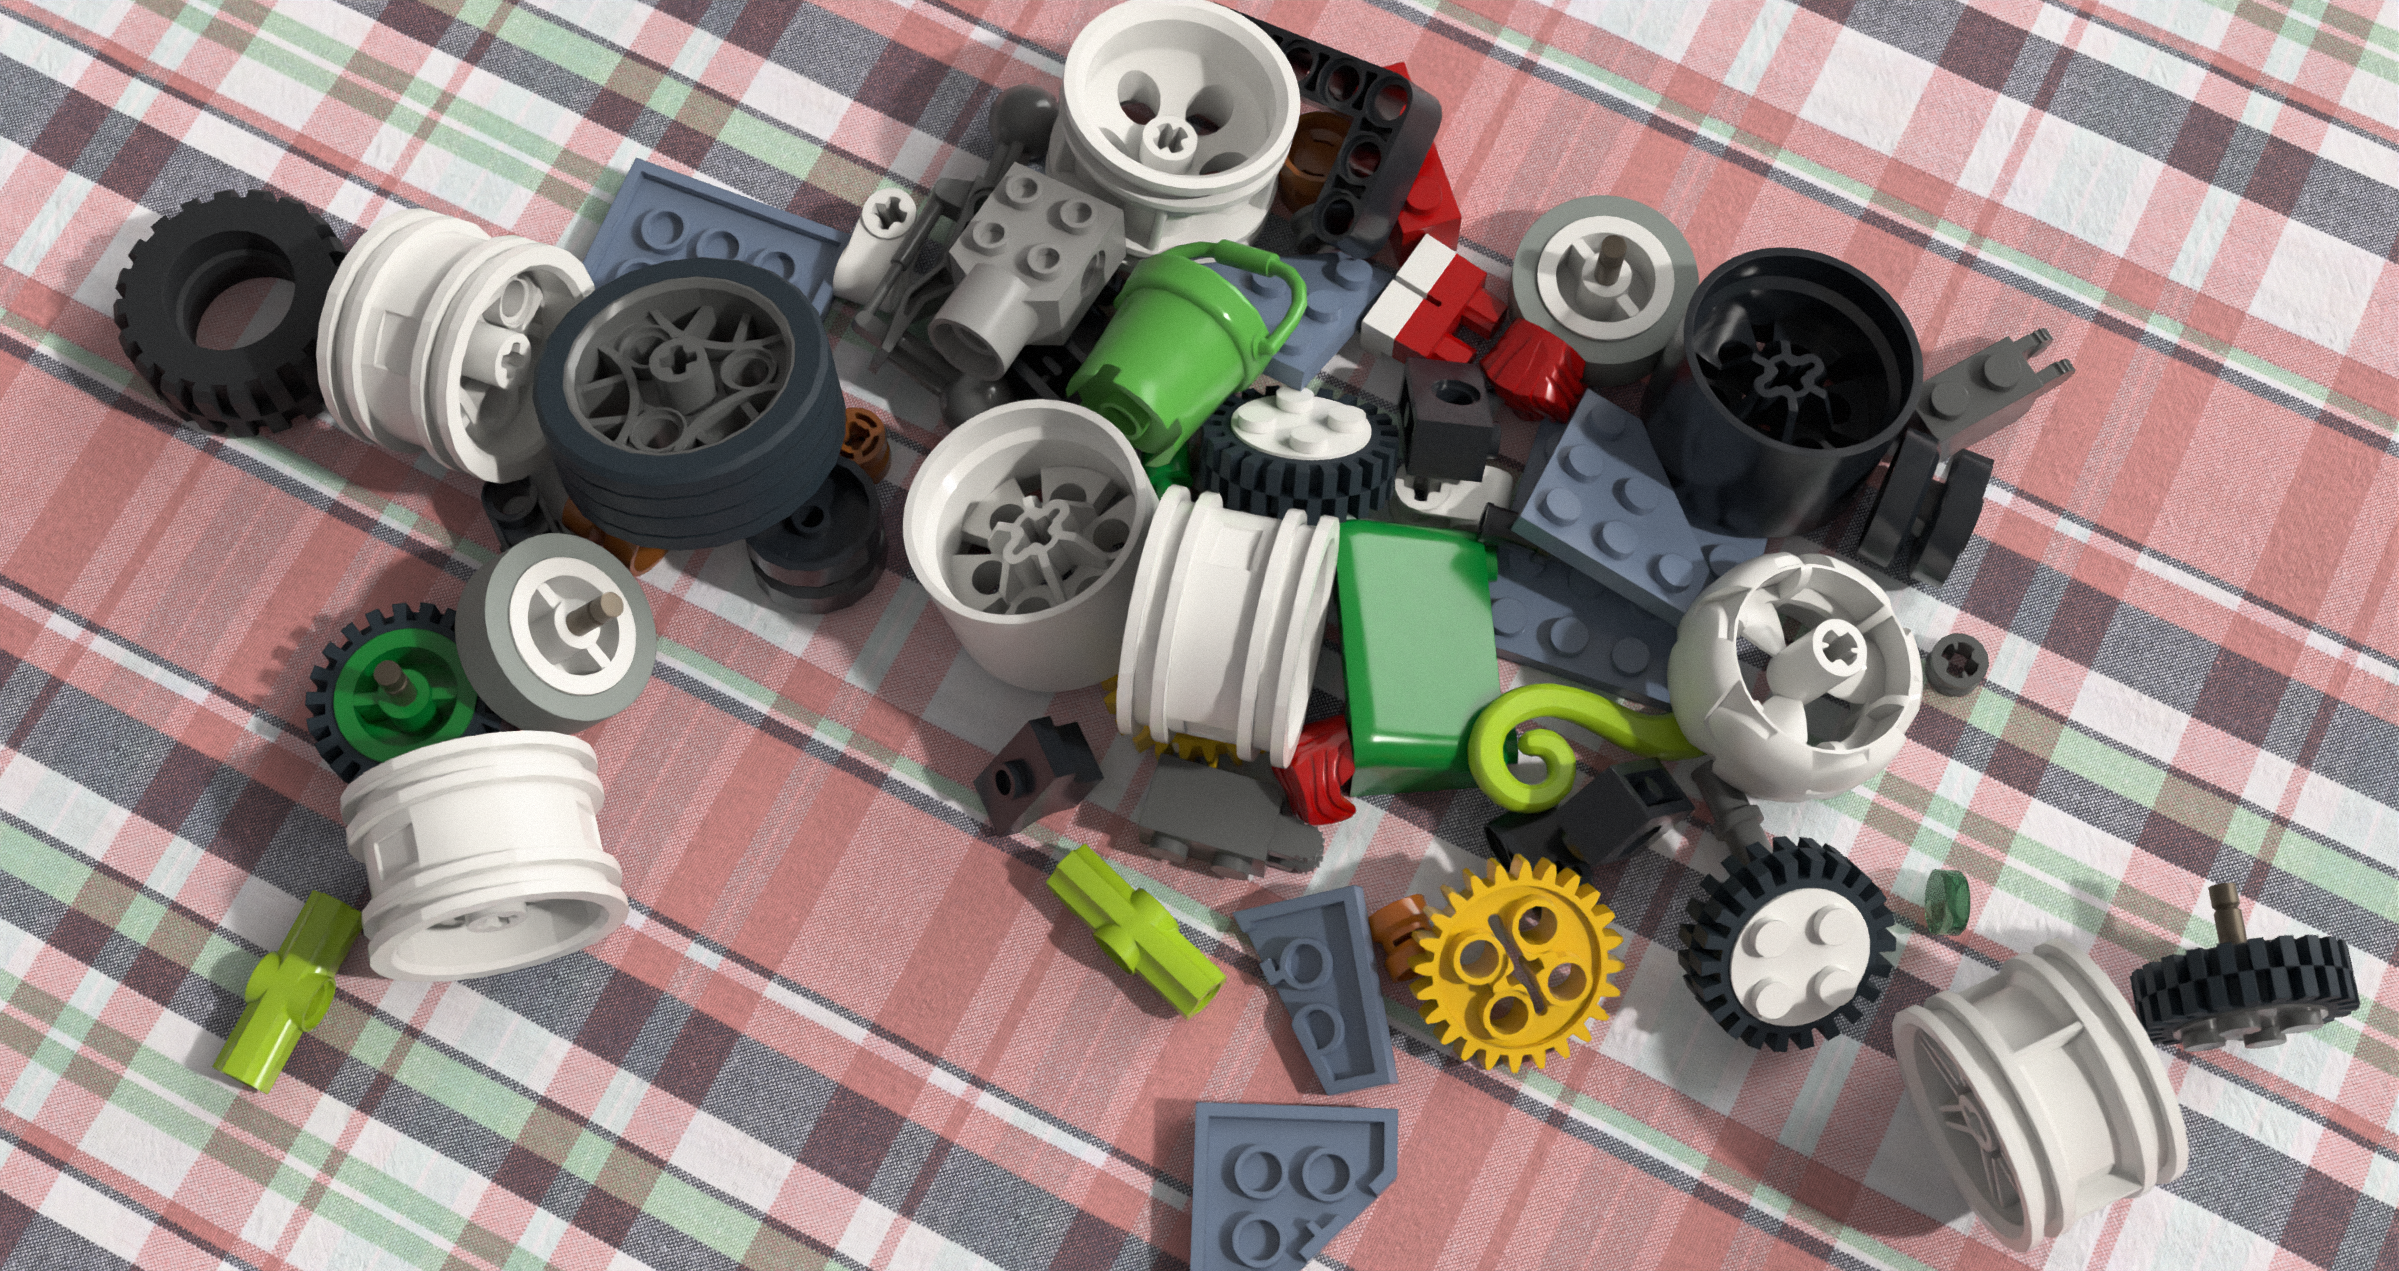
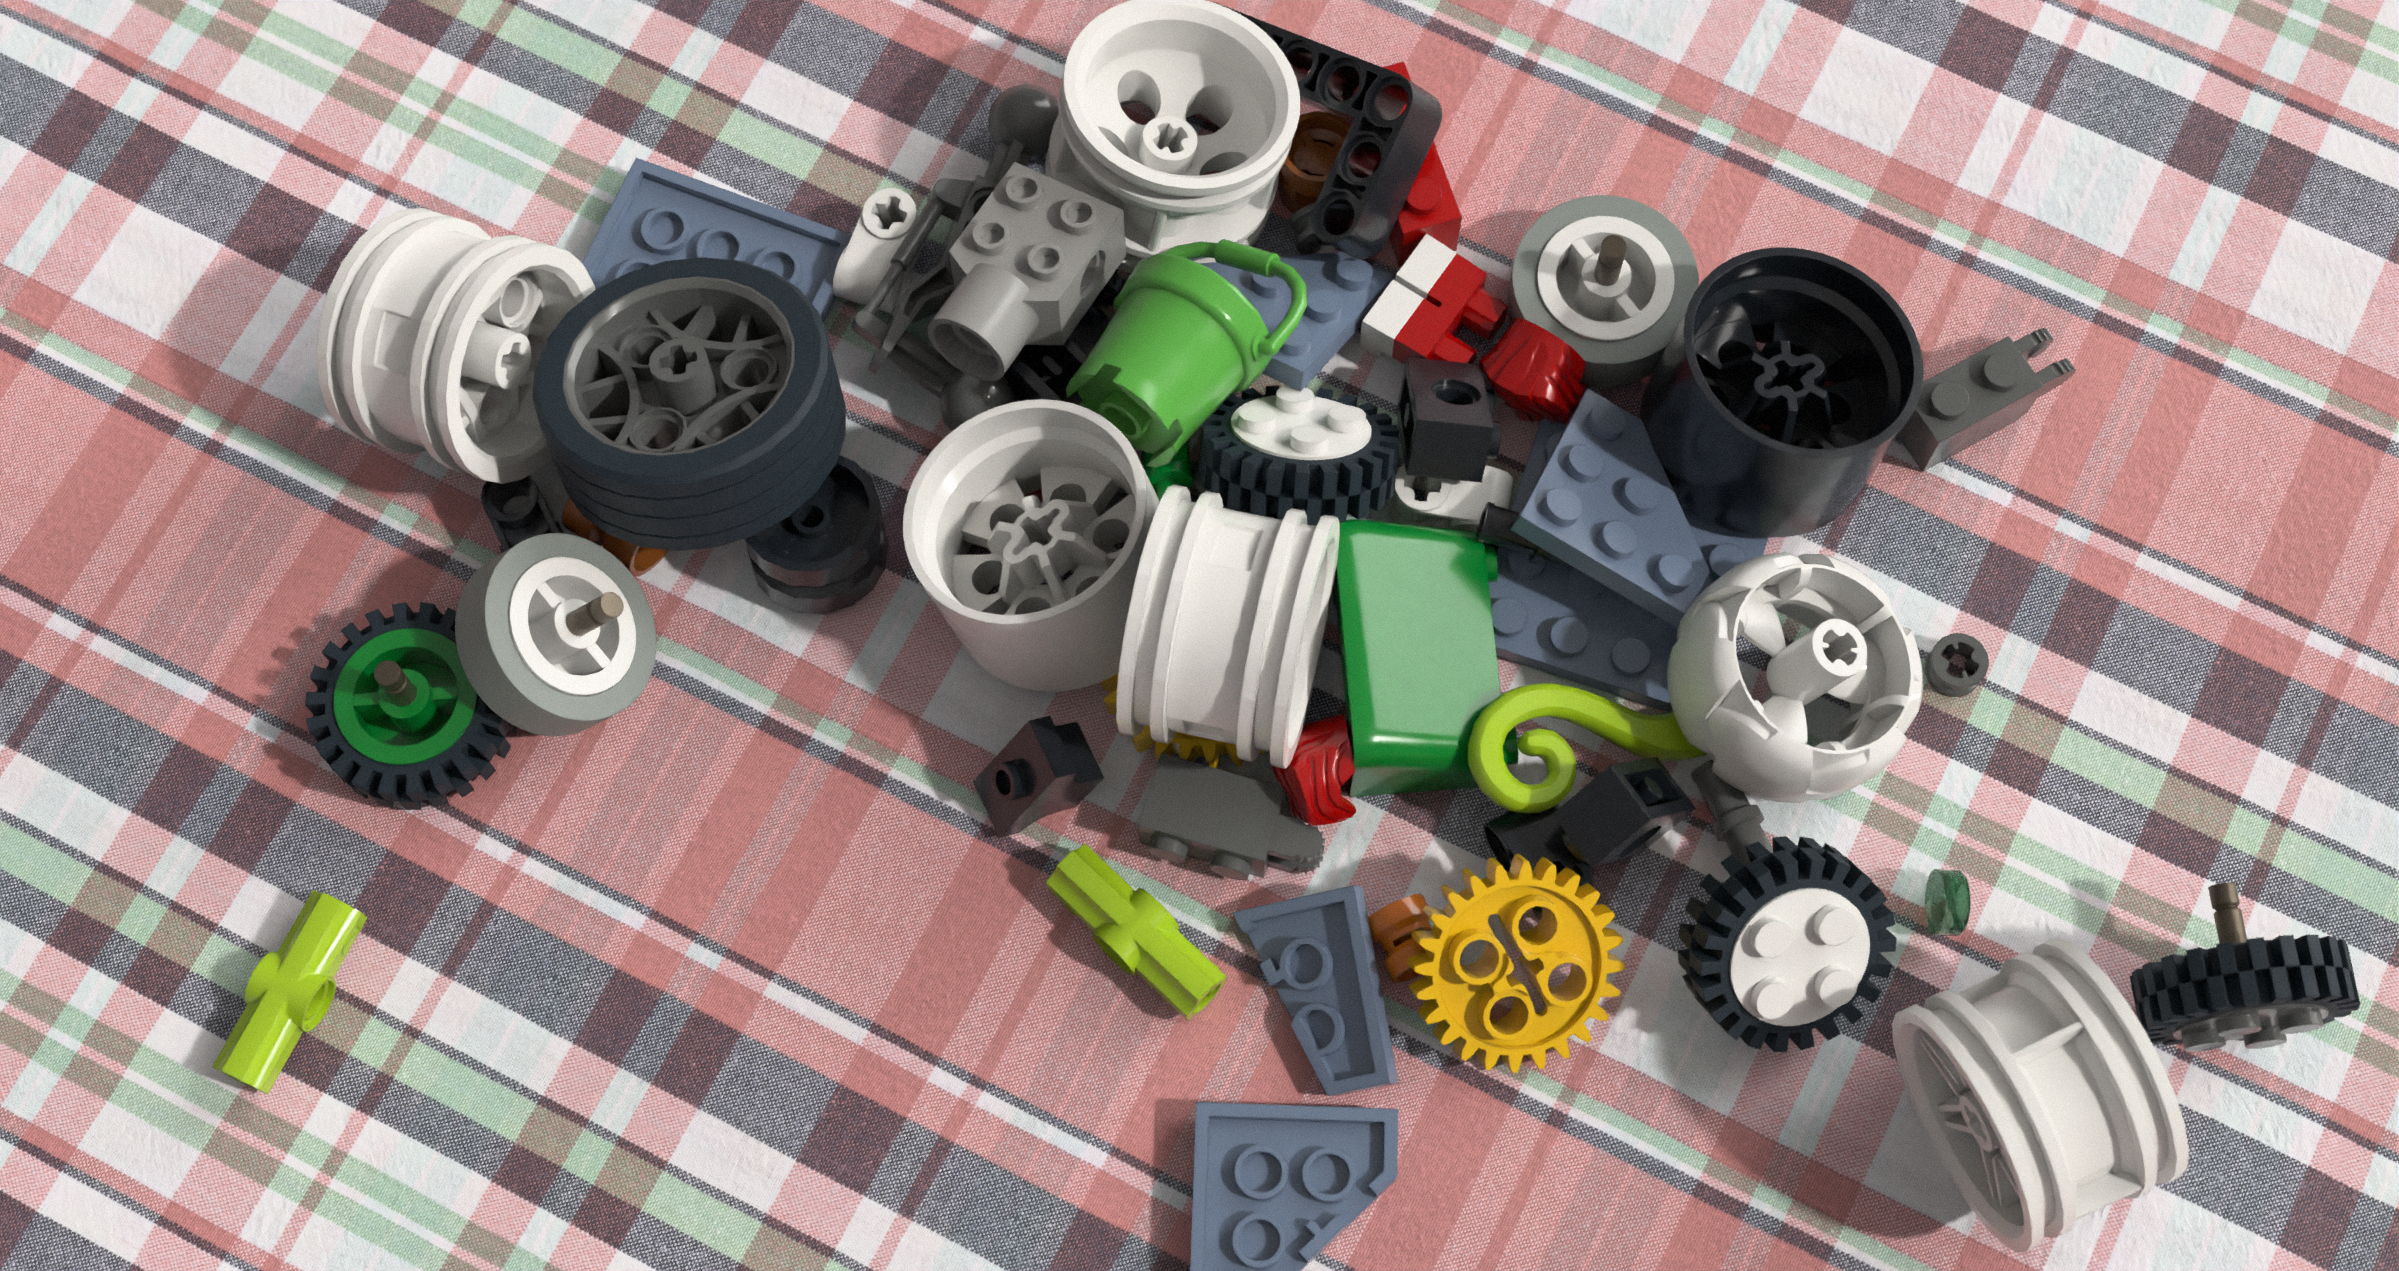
(192, 264): black tyre -> none
(482, 856): white wheel -> none
(870, 454): dark orange wheel -> none
(1932, 511): black wheel -> none

